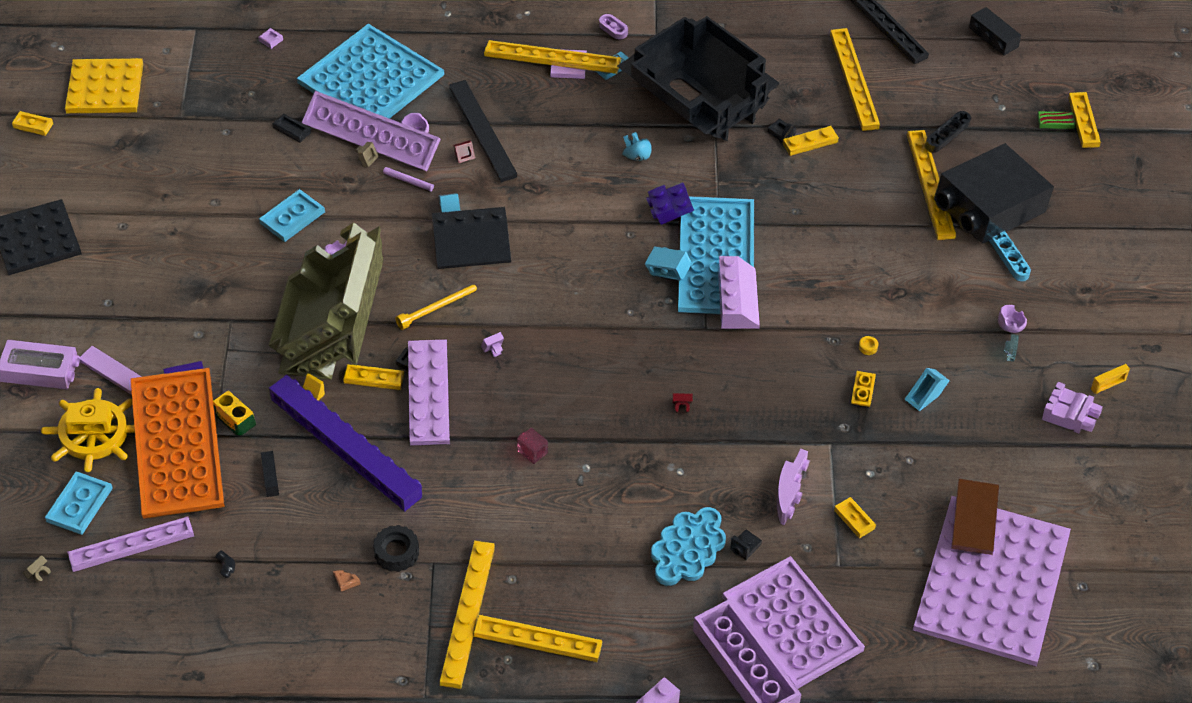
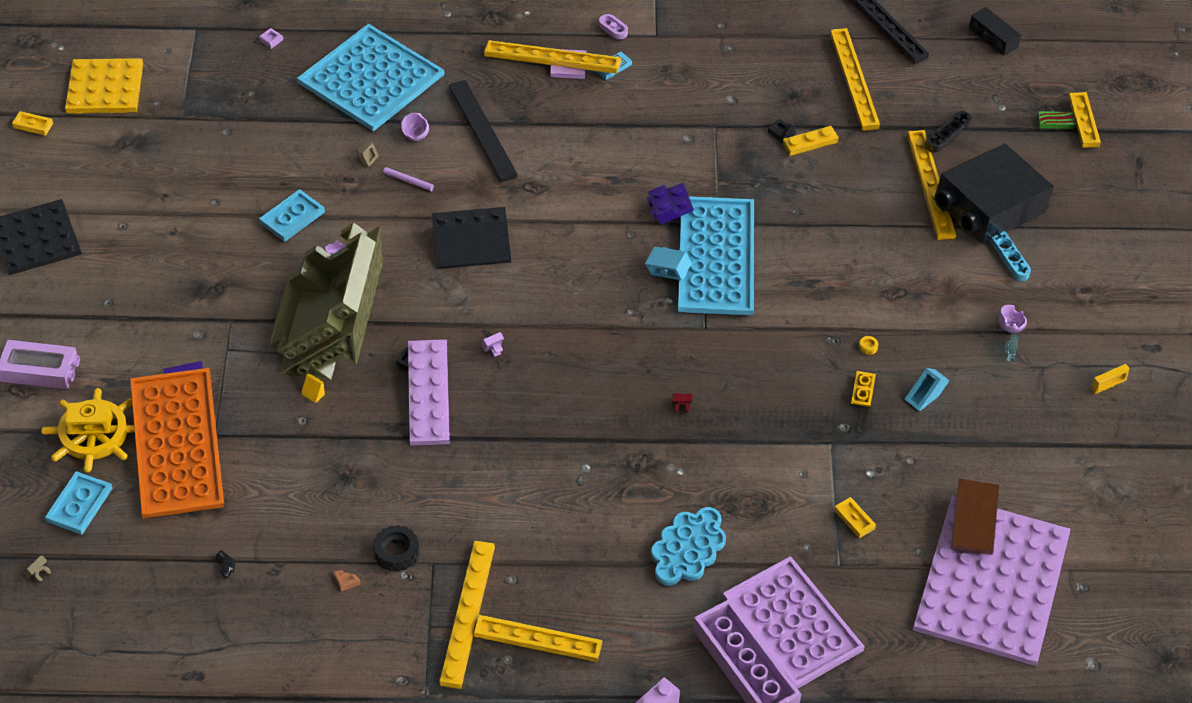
(108, 368): lavender tile -> none
(130, 544): lavender tile -> none
(237, 425): yellow piece -> none
(269, 473): black piece -> none
(291, 128): black tile -> none
(346, 442): dark purple brick -> none
(363, 126): lavender plate -> none
(373, 377): yellow tile -> none
(404, 320): yellow piece -> none
(449, 202): medium azure slope -> none
(464, 151): tile -> none
(532, 445): clear pink brick -> none
(636, 148): medium azure piece -> none
(712, 63): black panel -> none
(737, 294): lavender slope -> none
(745, 544): black bracket -> none
(789, 486): lavender slope -> none
(1071, 409): lavender hips -> none

